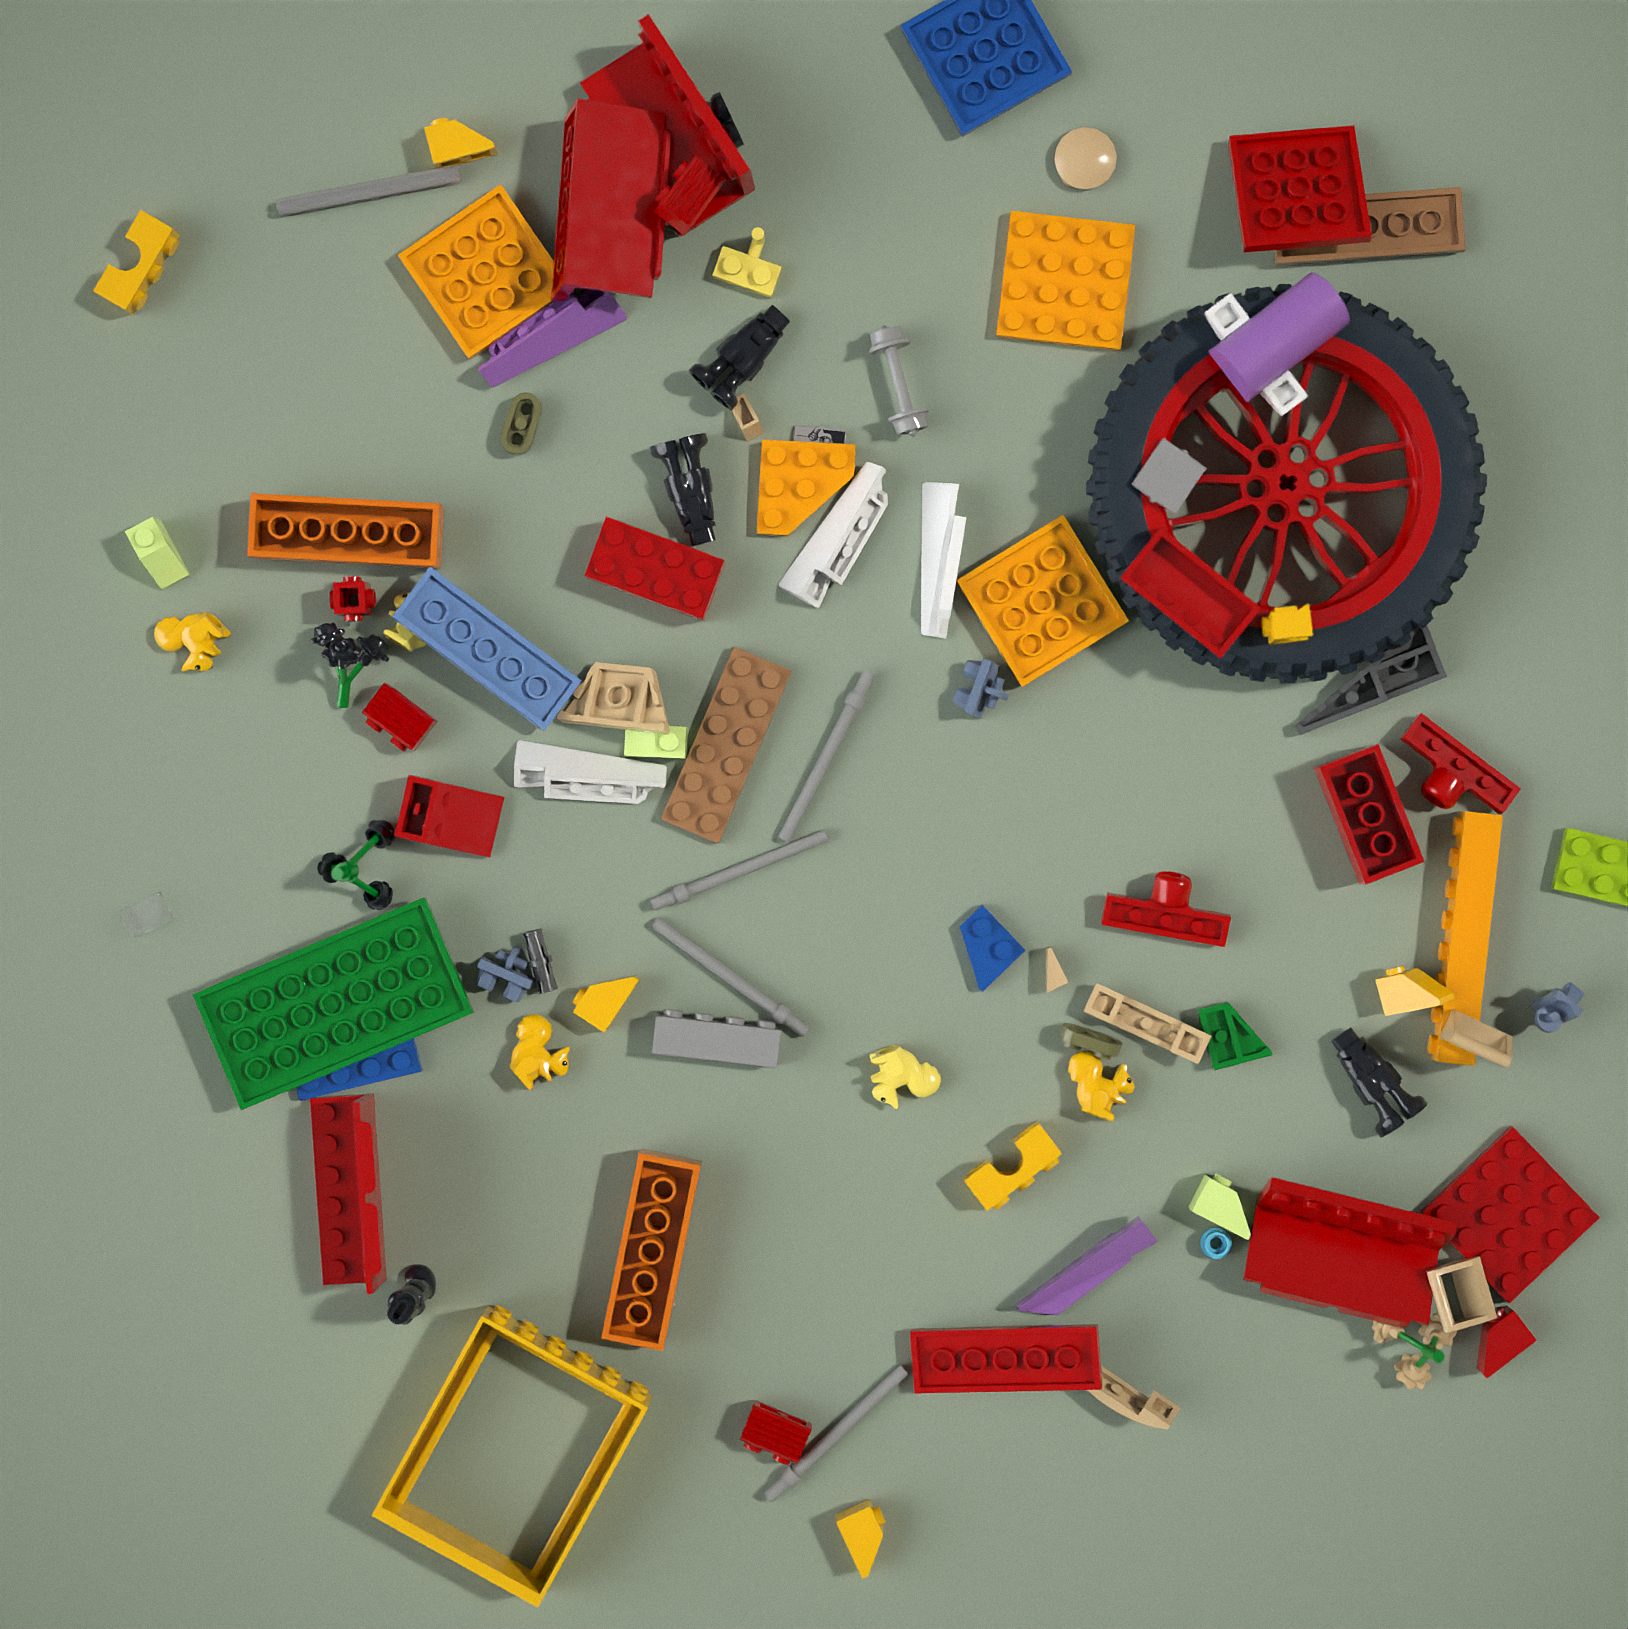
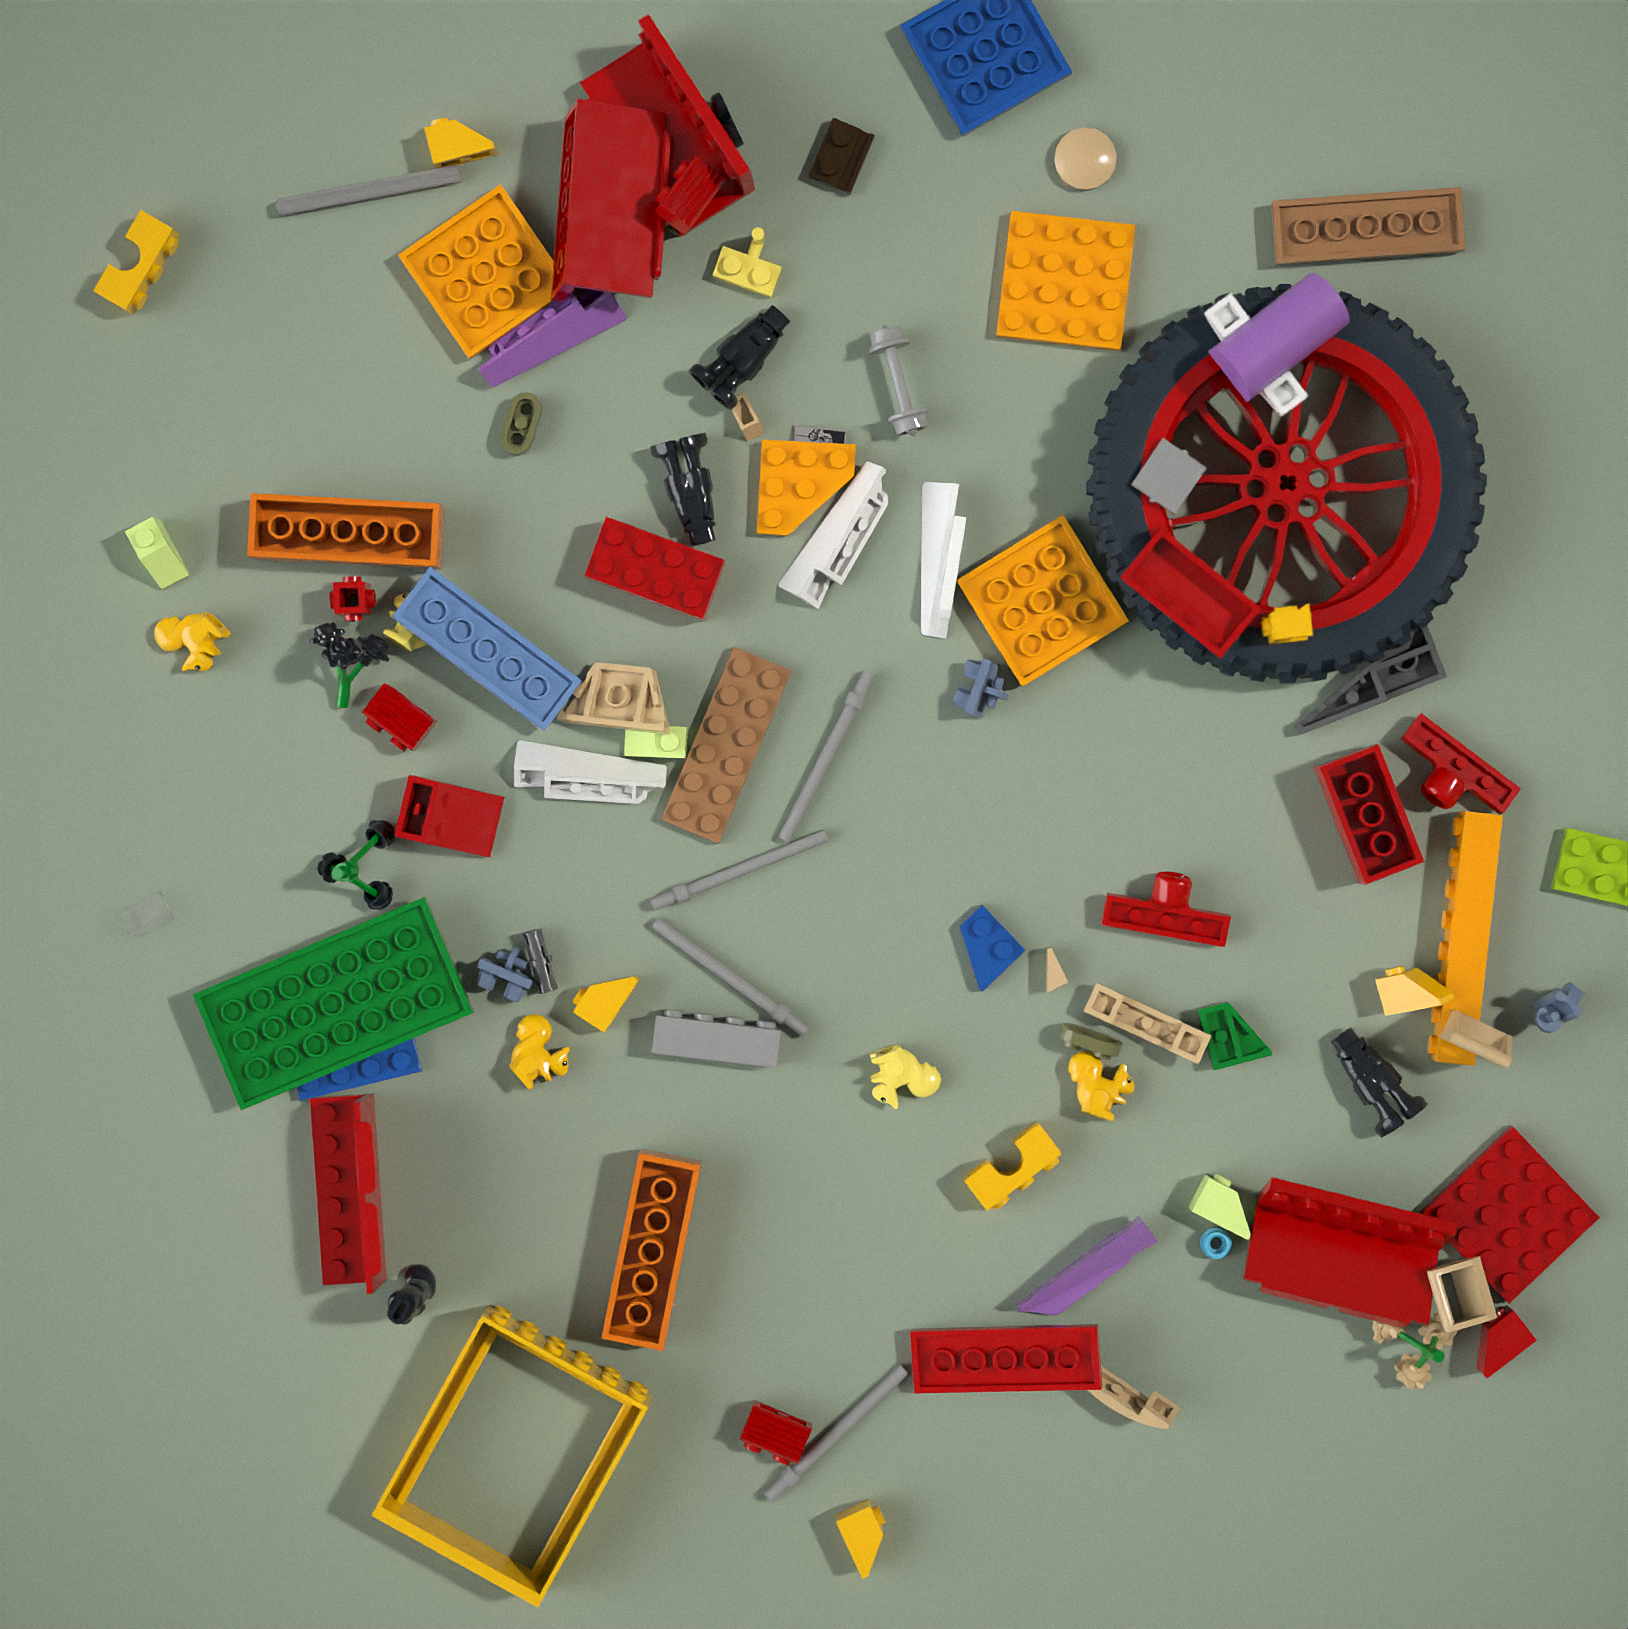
(841, 156): none -> dark brown plate
(1299, 189): red plate -> none

